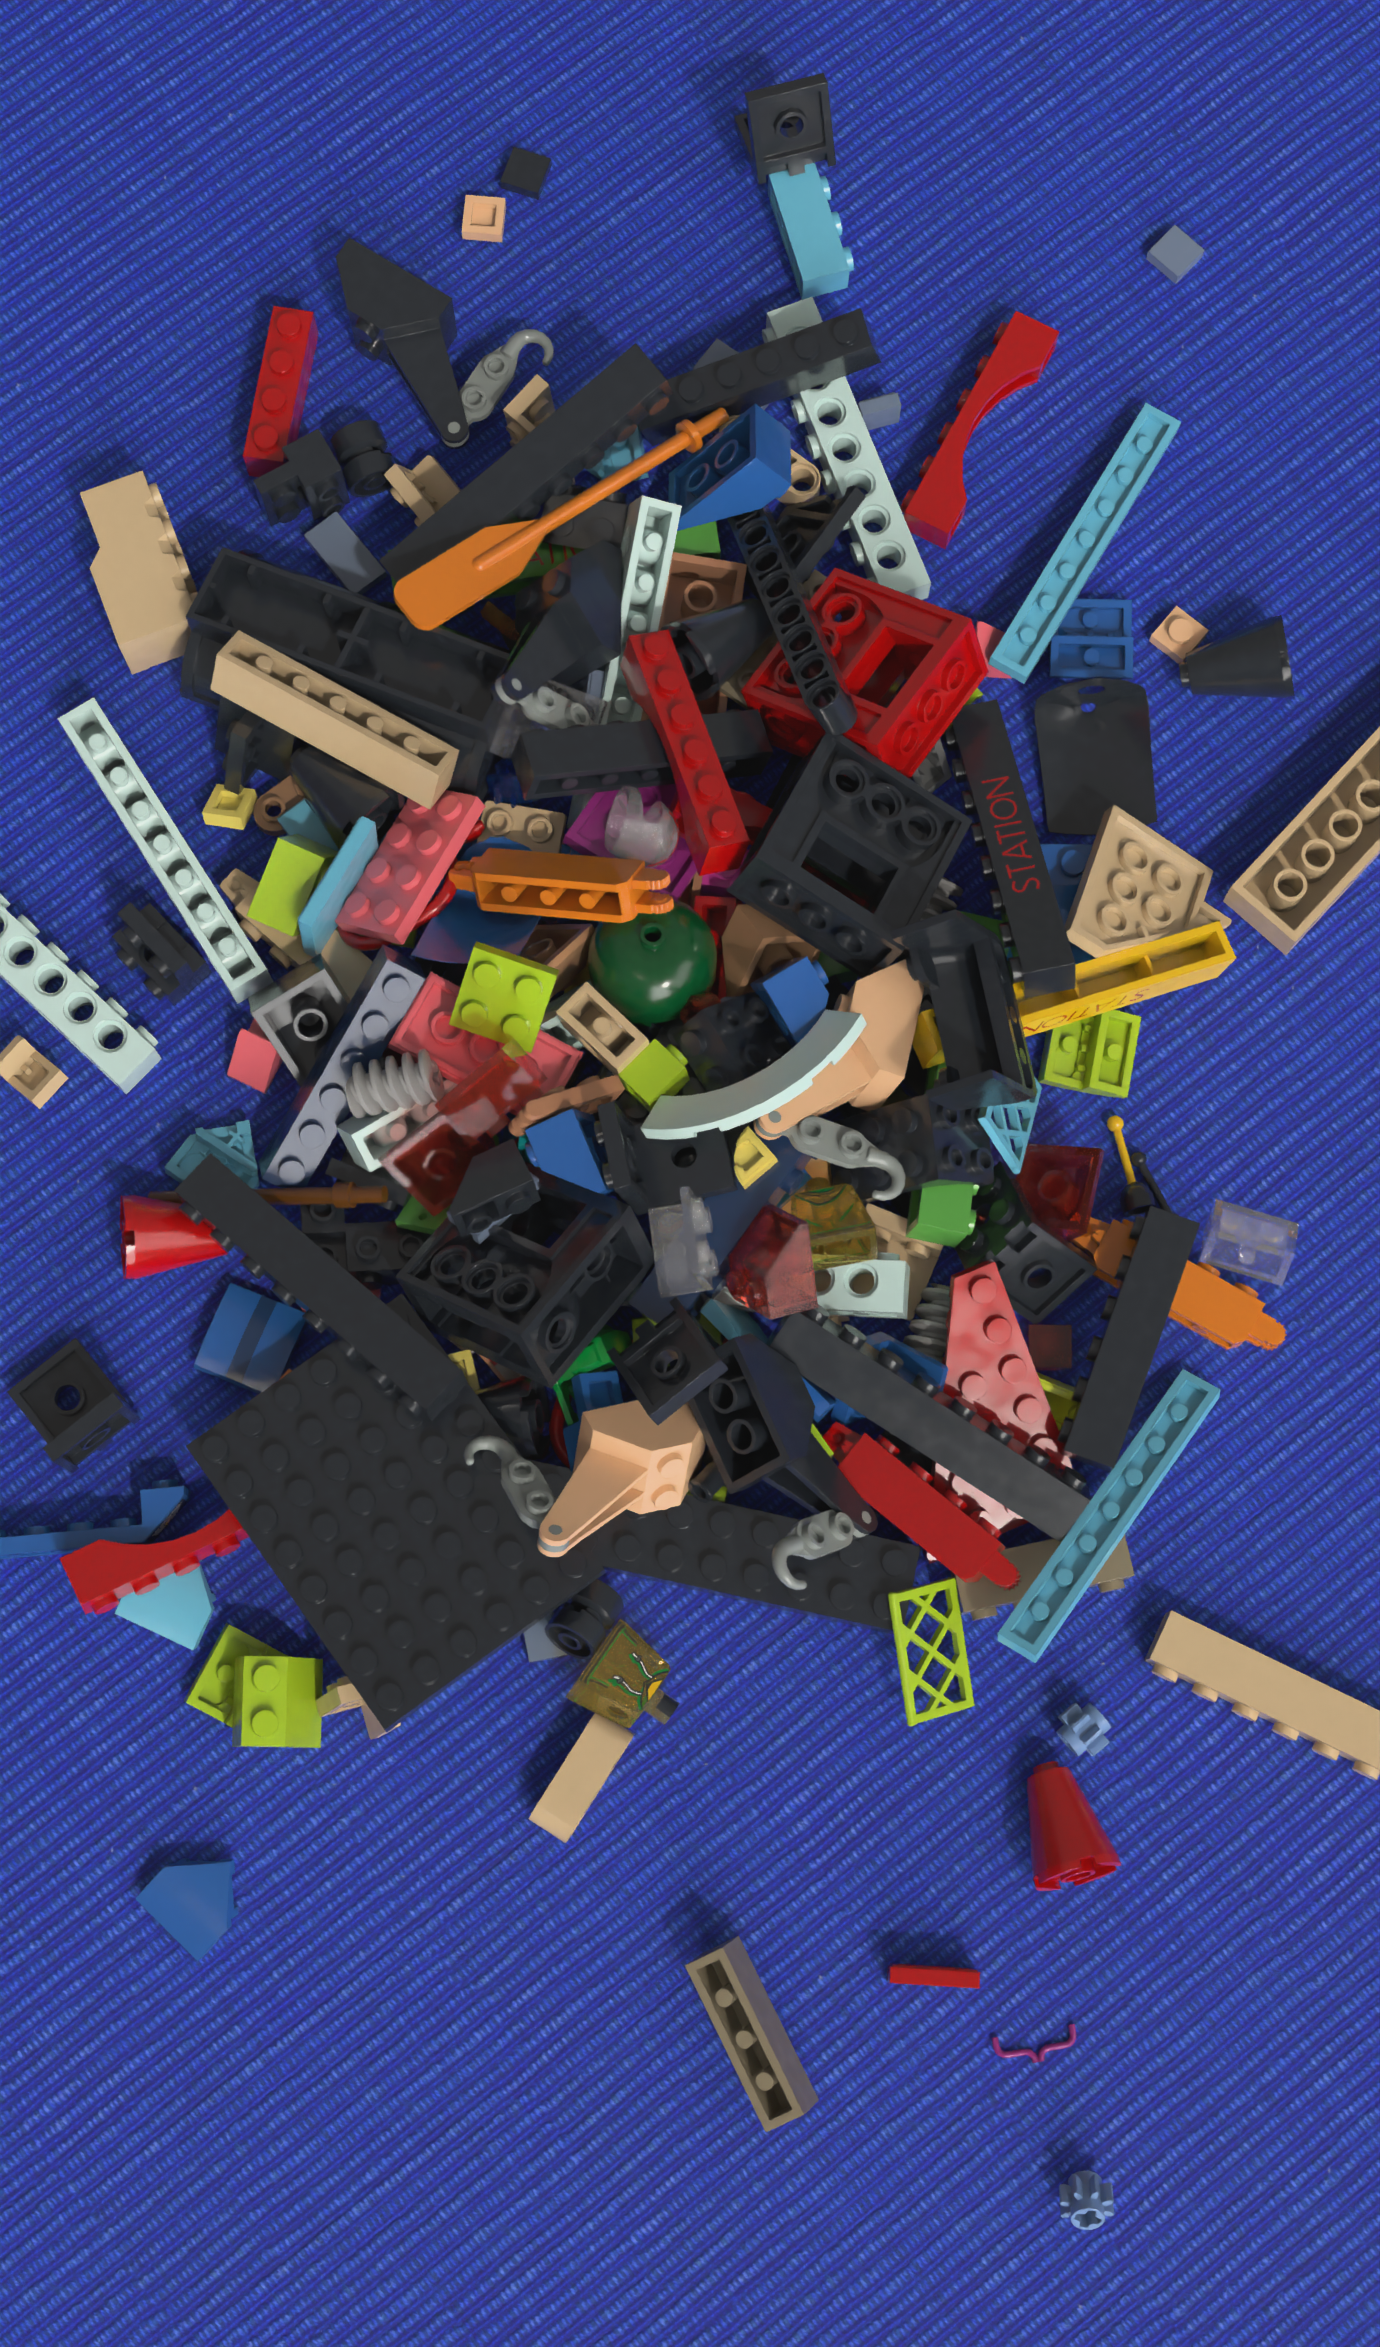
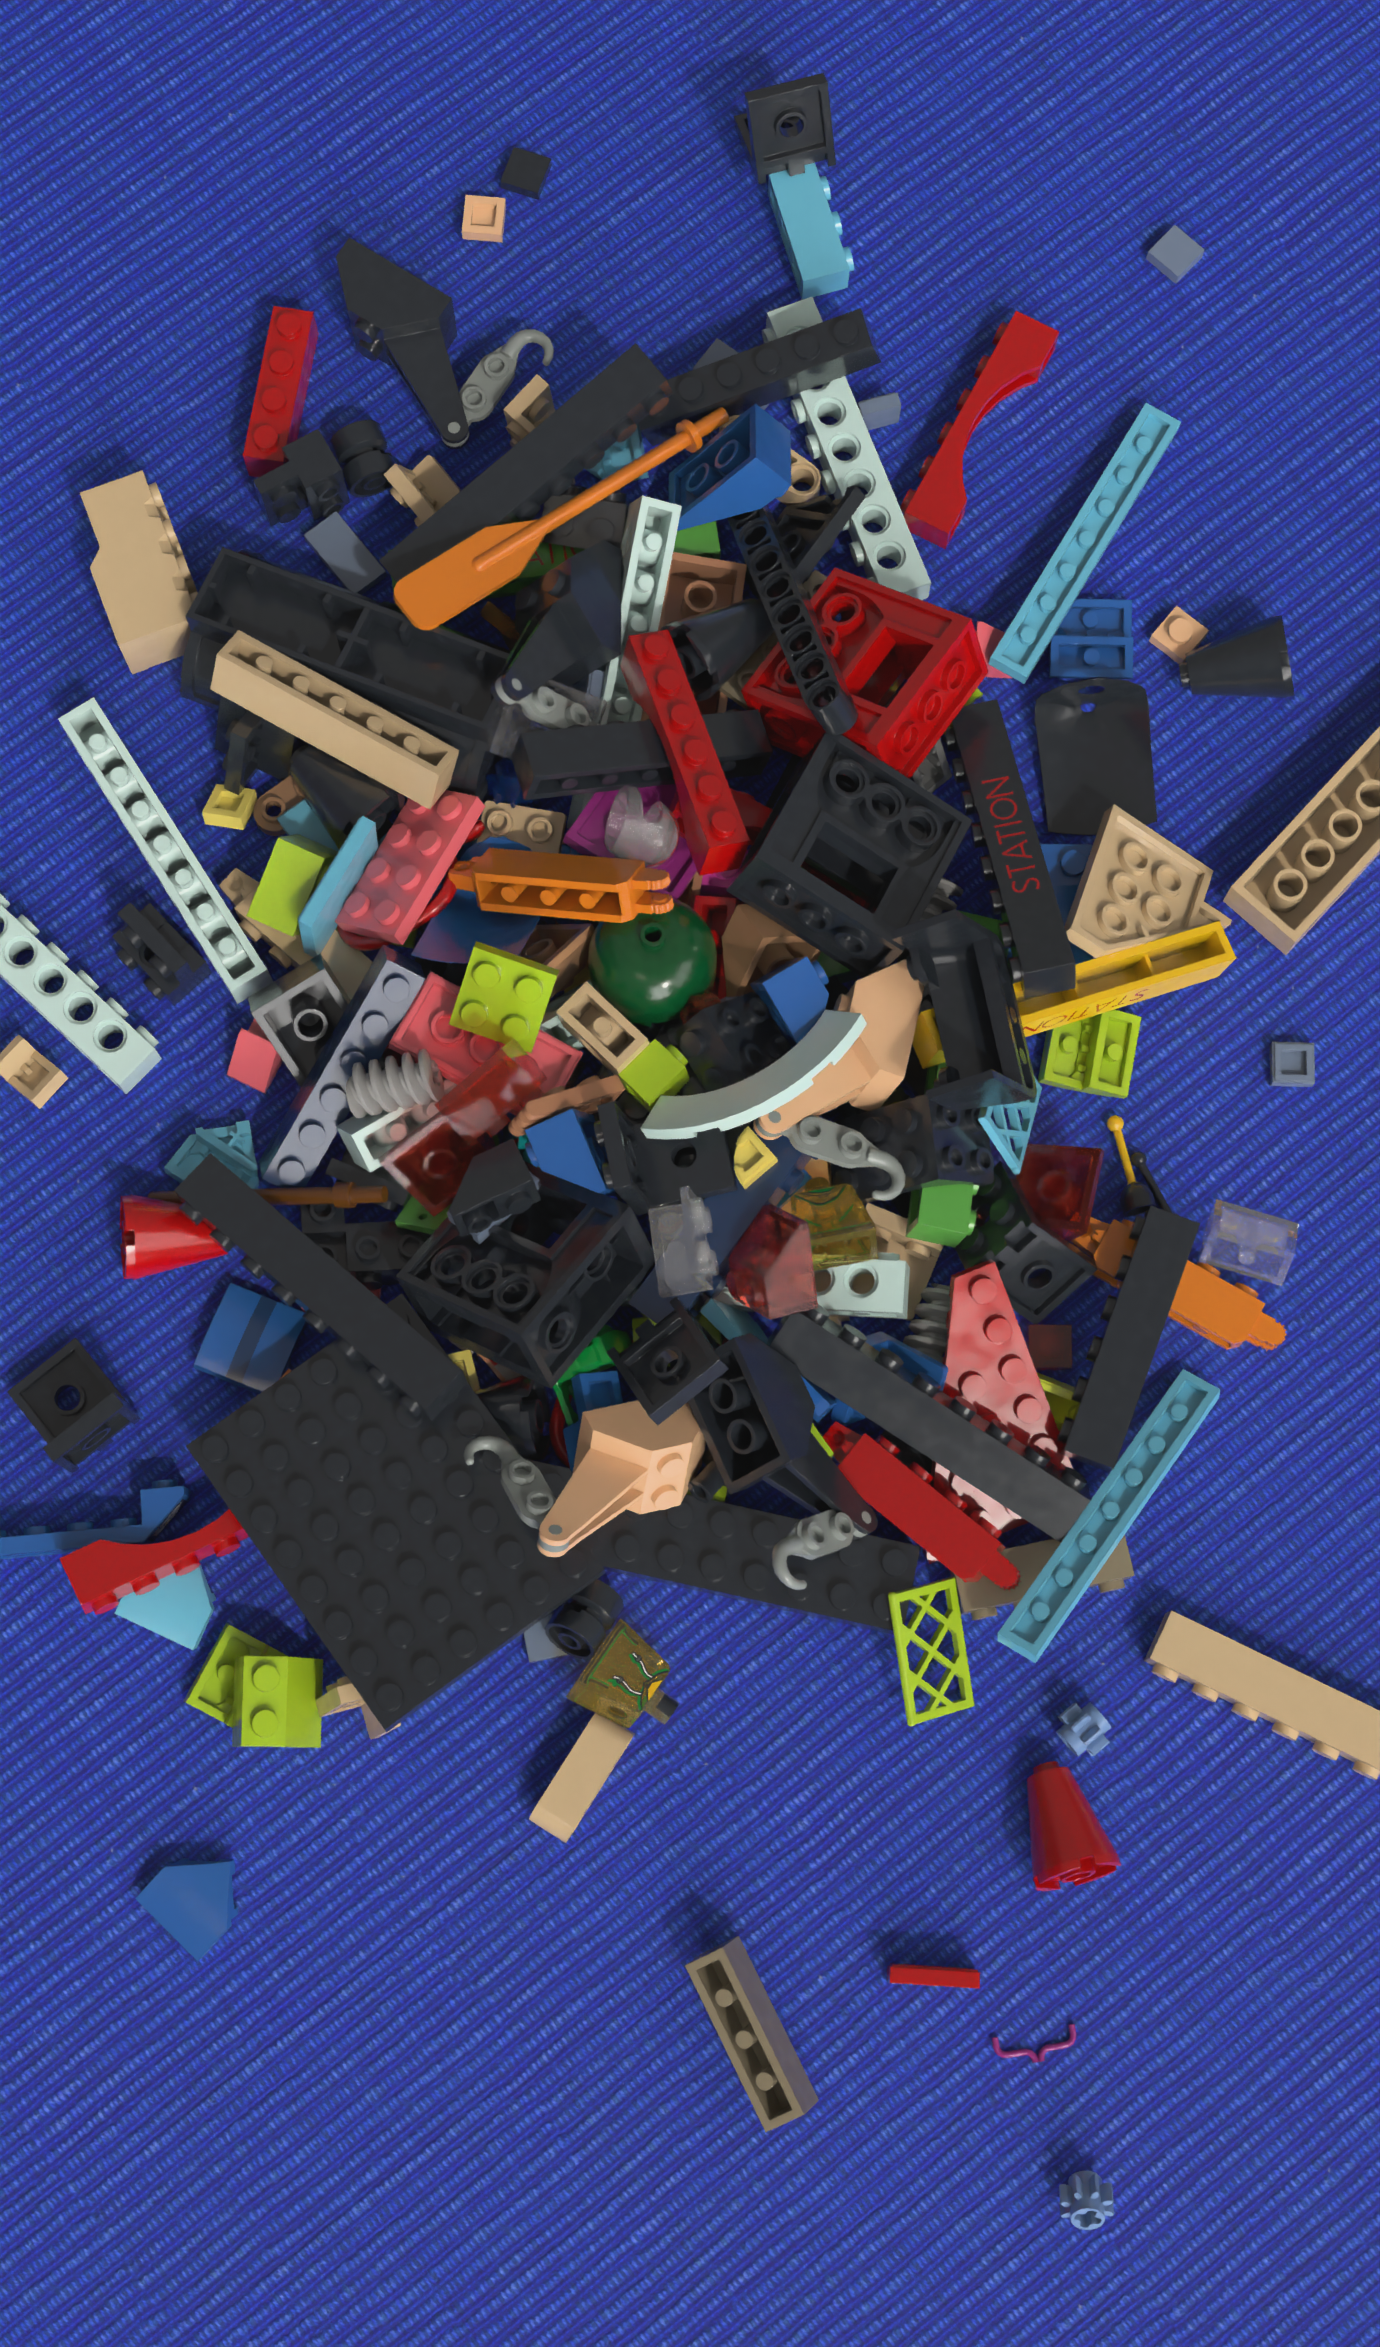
(1292, 1064): none -> sand blue tile

